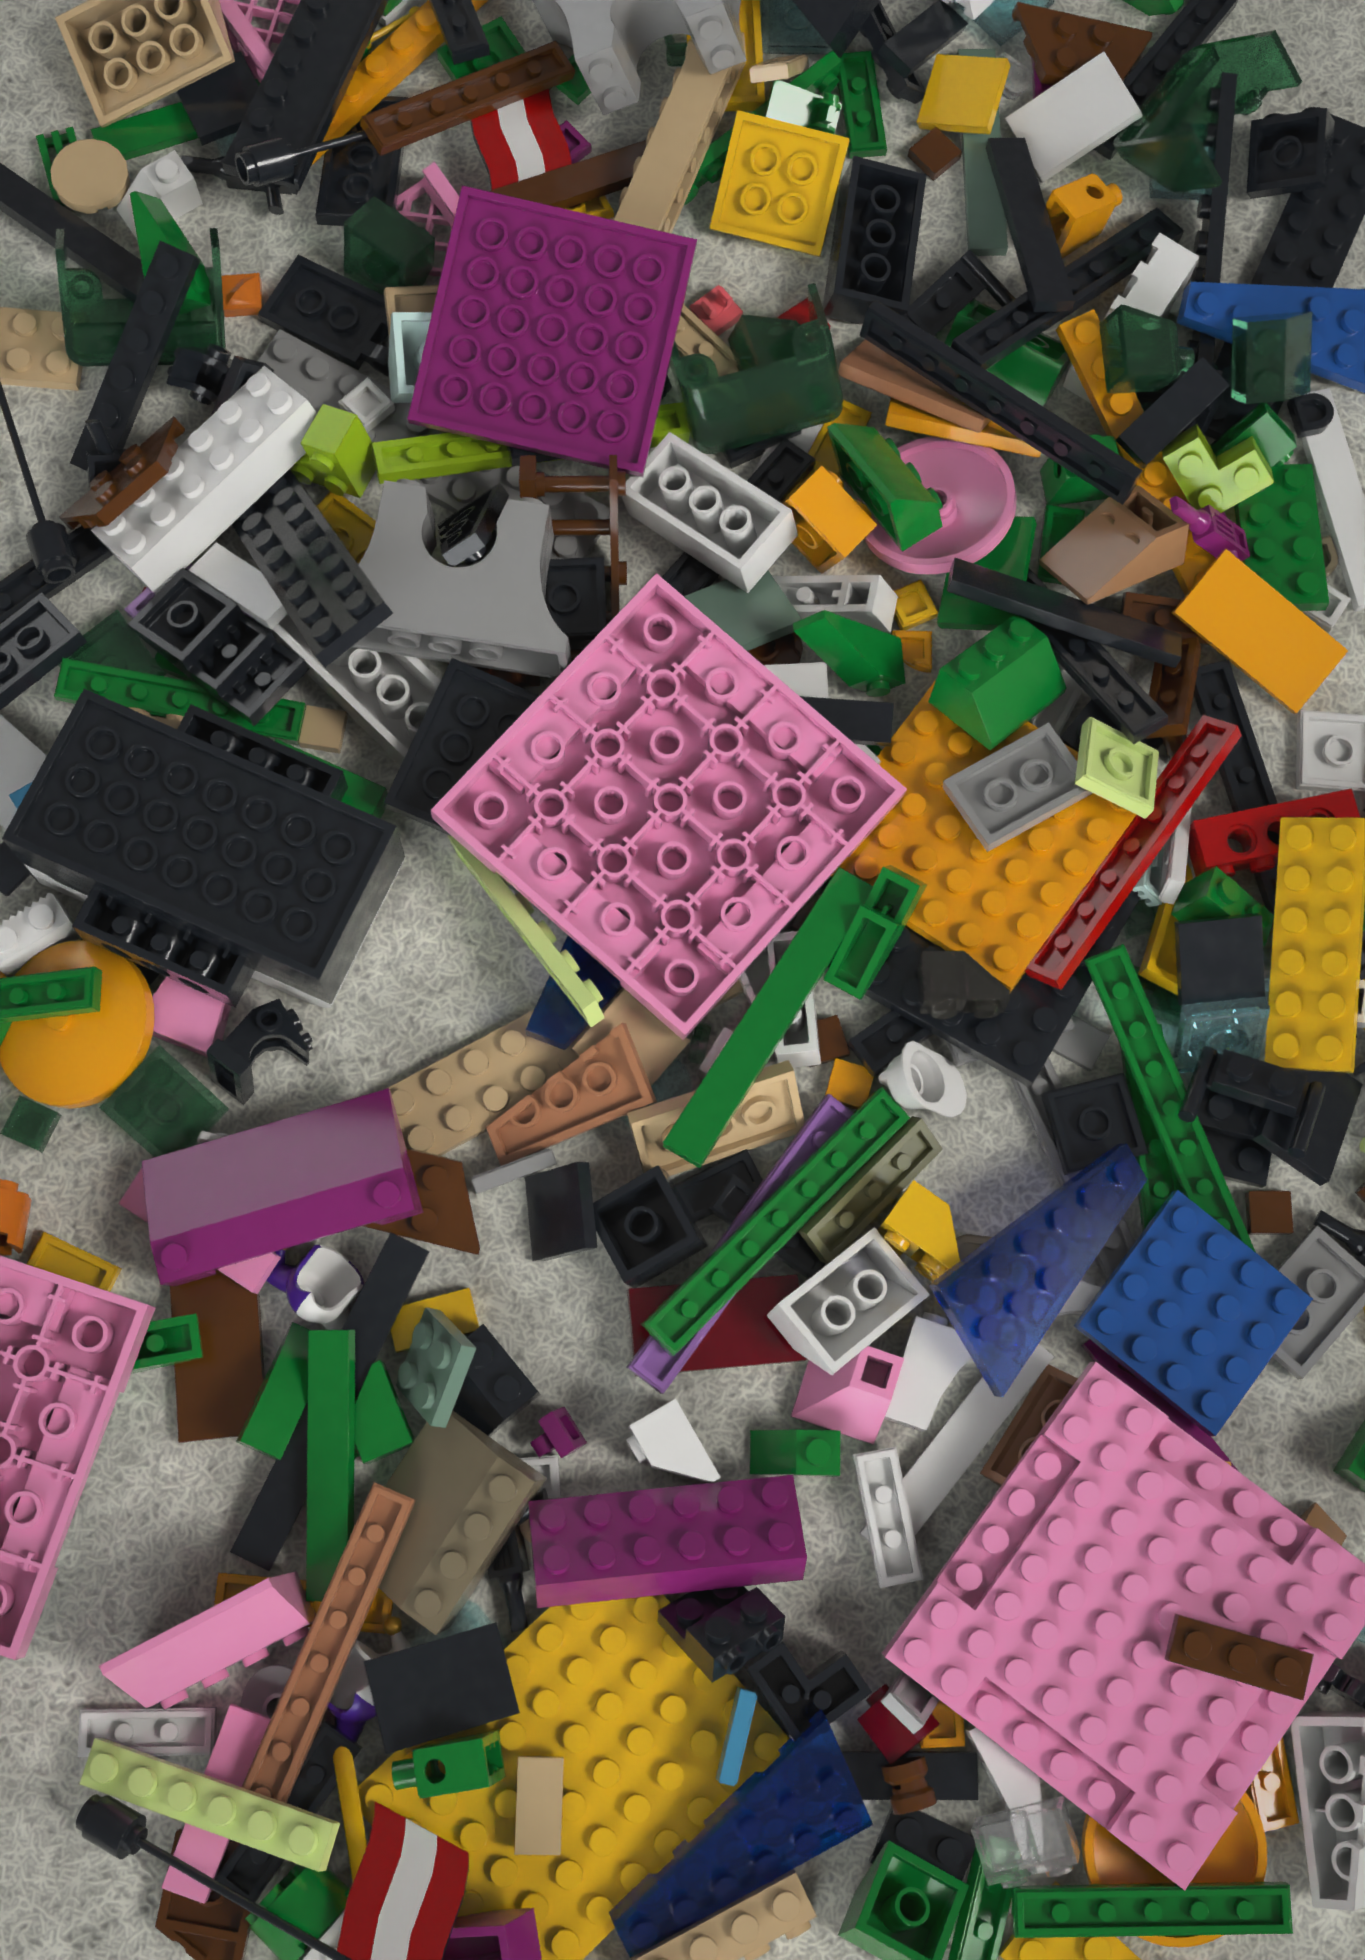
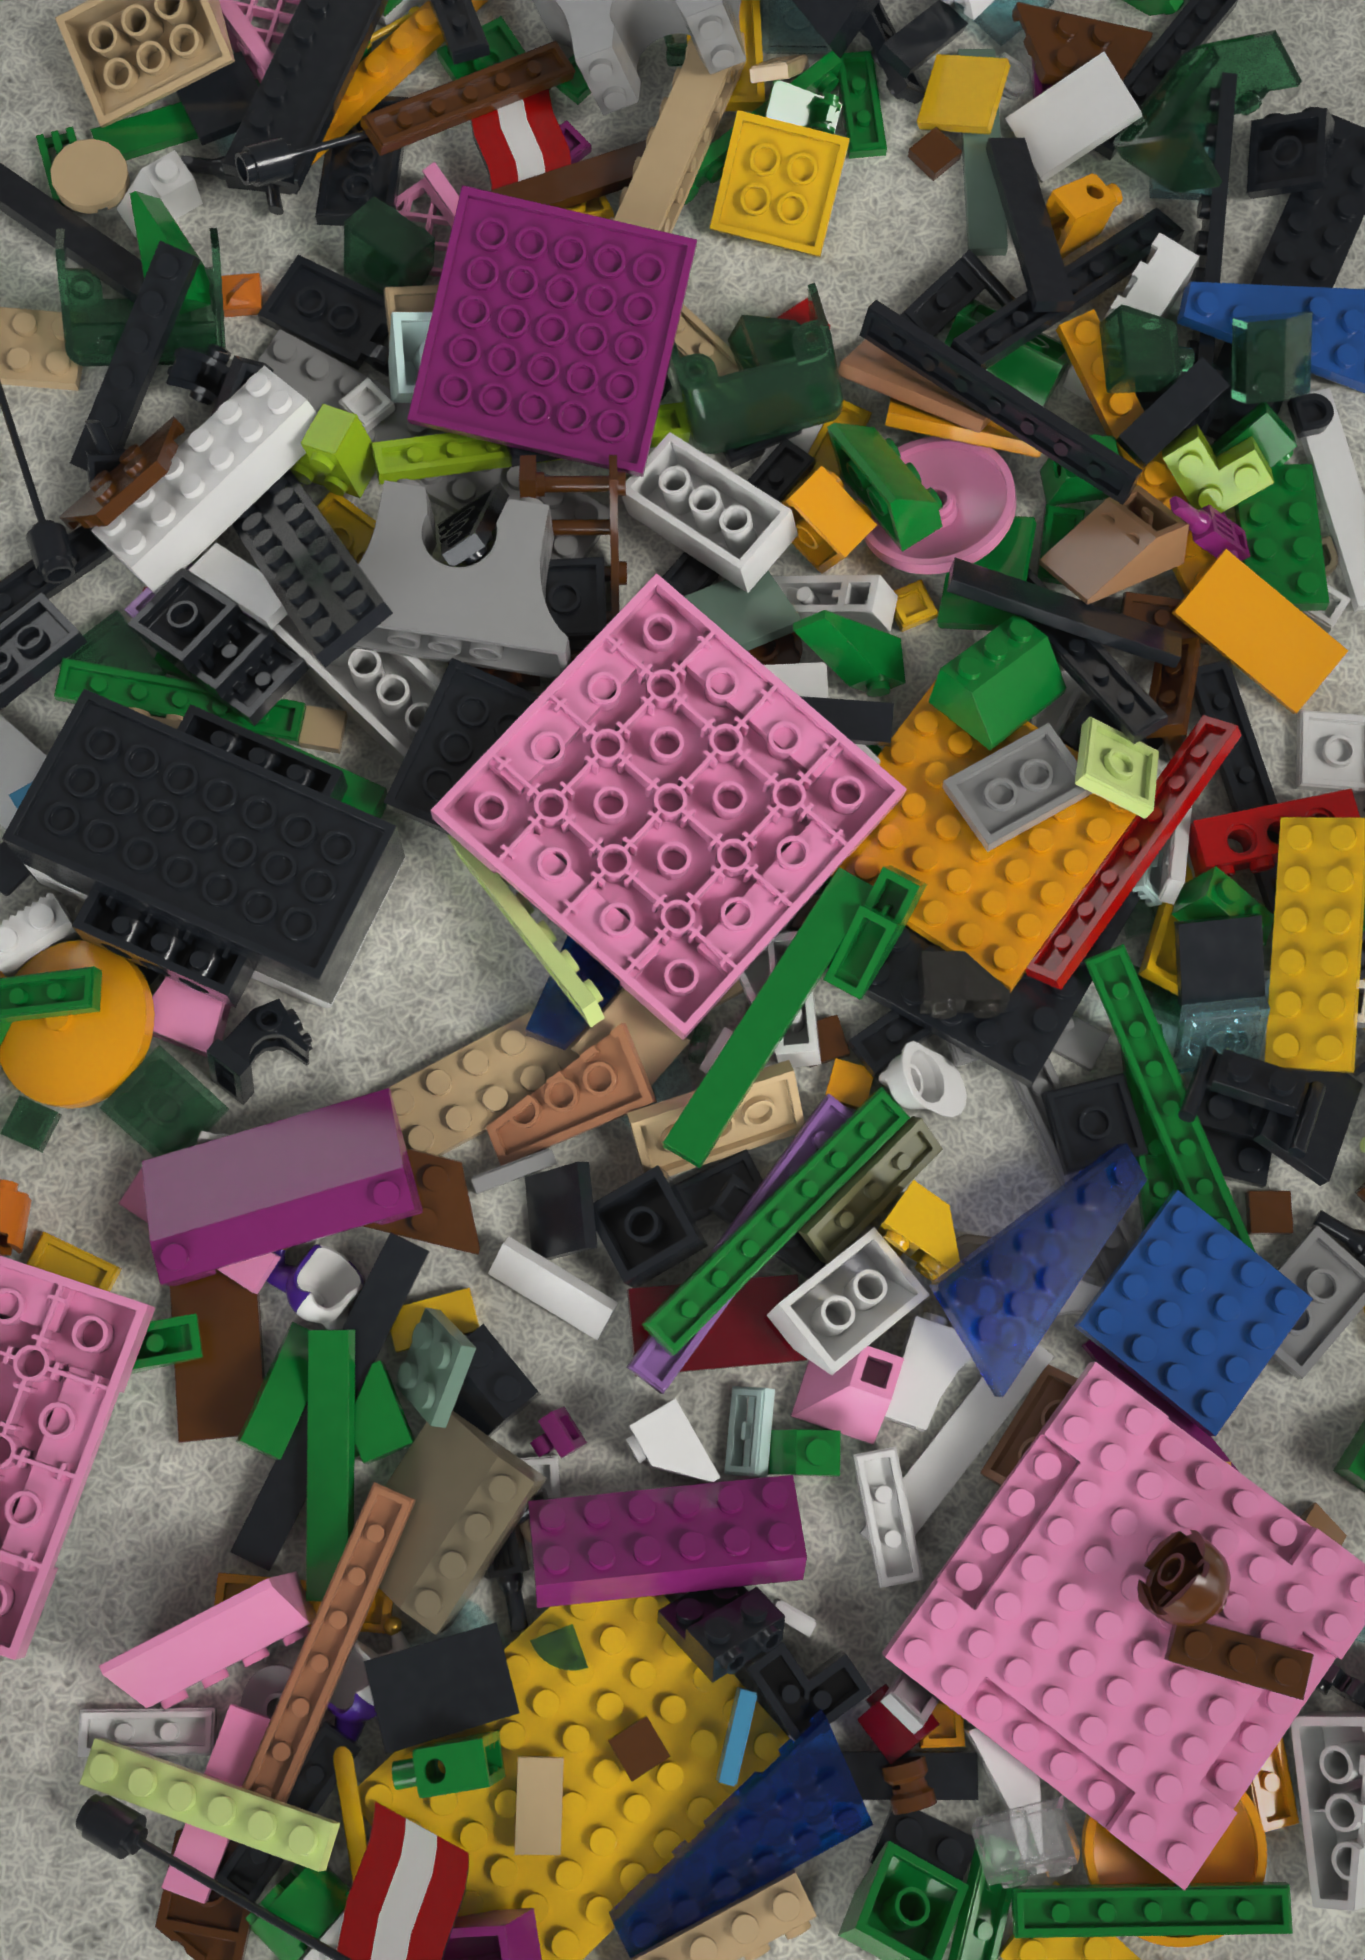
(552, 1288): none -> white tile
(561, 1649): none -> clear green tile
(638, 1748): none -> reddish brown tile
(717, 310): coral tile -> none
(755, 1431): none -> light aqua tile
(796, 1618): none -> white tile
(873, 240): black slope -> none
(916, 649): light orange tile -> none
(1185, 1580): none -> reddish brown cylinder

